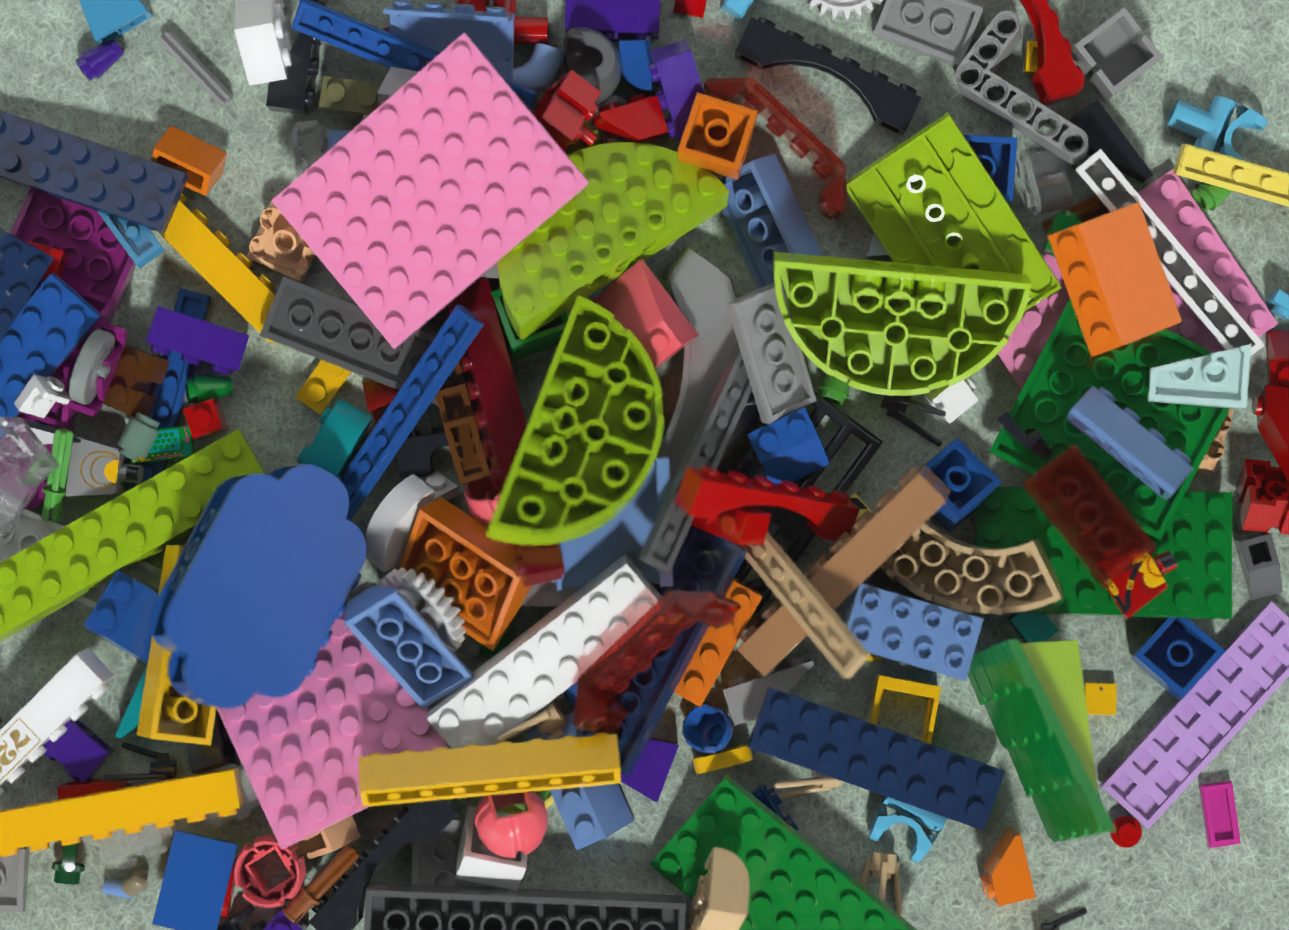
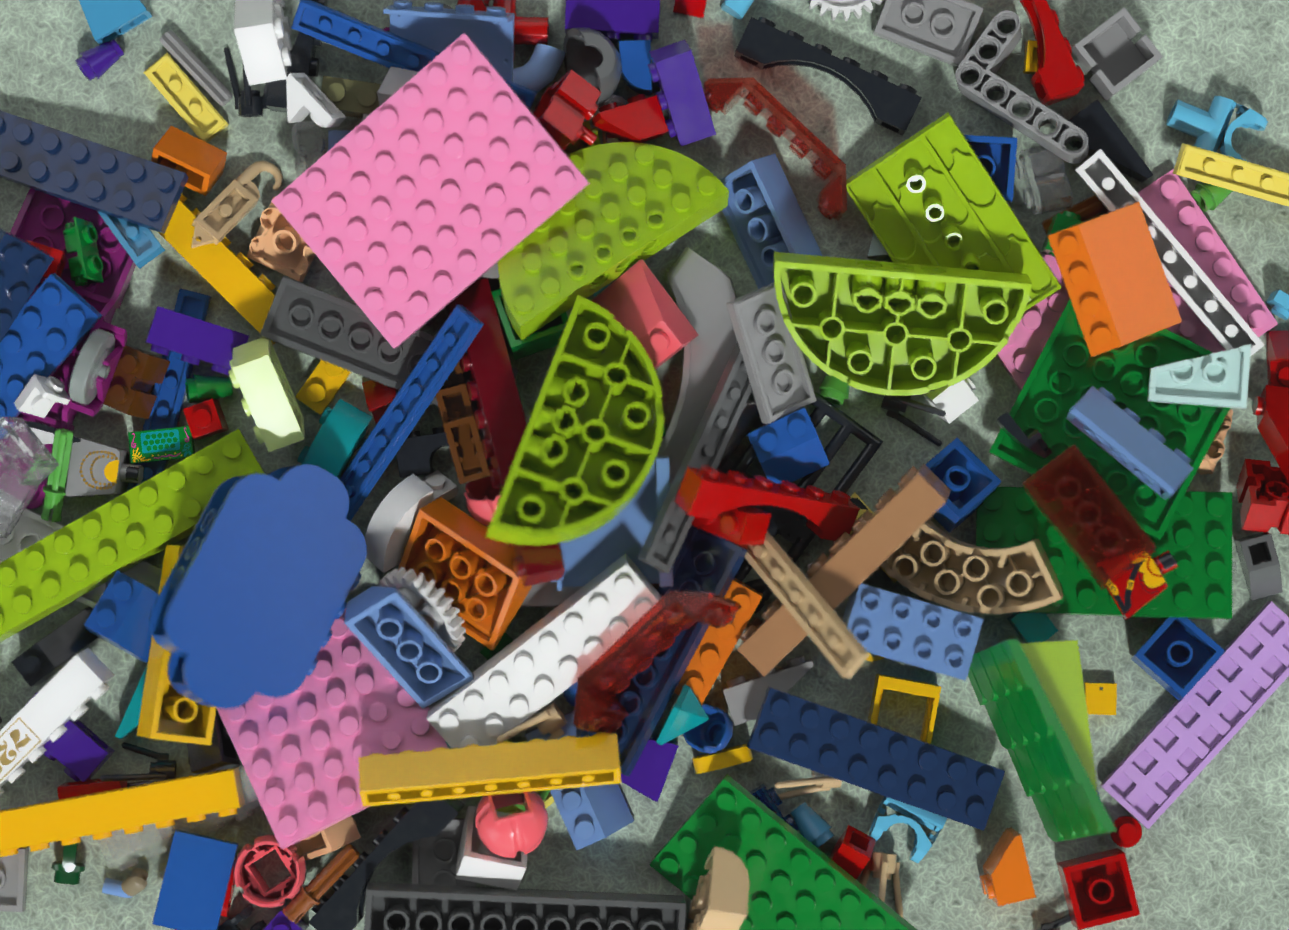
(55, 649): none -> black slope
(82, 238): none -> green hinge
(138, 436): sand green brick -> none
(186, 98): none -> light yellow tile
(232, 205): none -> tan plate
(248, 101): none -> black plant
(267, 394): none -> yellowish green brick
(306, 97): none -> white slope
(683, 717): none -> teal slope
(717, 136): orange slope -> none
(811, 825): none -> dark azure cone
(853, 851): none -> red brick
(1098, 888): none -> red brick
(1219, 814): dark pink tile -> none

